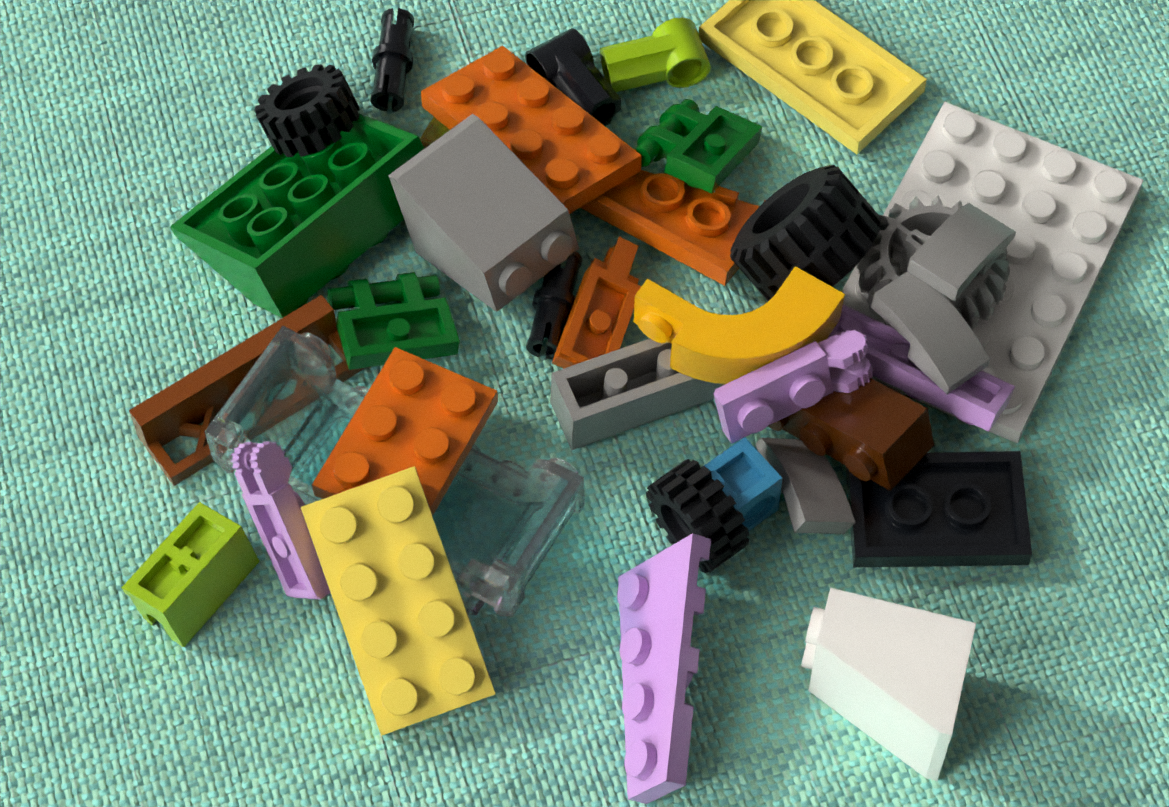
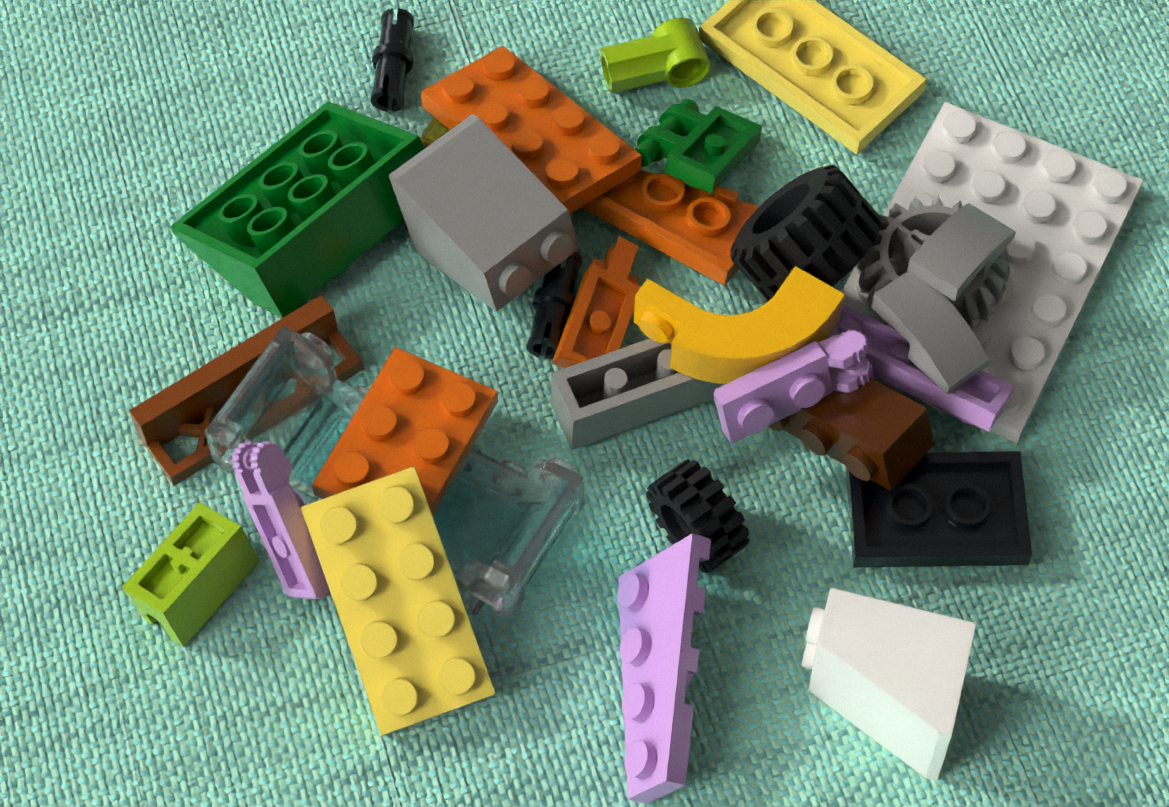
(307, 110): black tyre -> none
(413, 325): green plate -> none
(571, 69): black piece -> none
(749, 481): dark azure brick -> none
(809, 487): light grey slope -> none

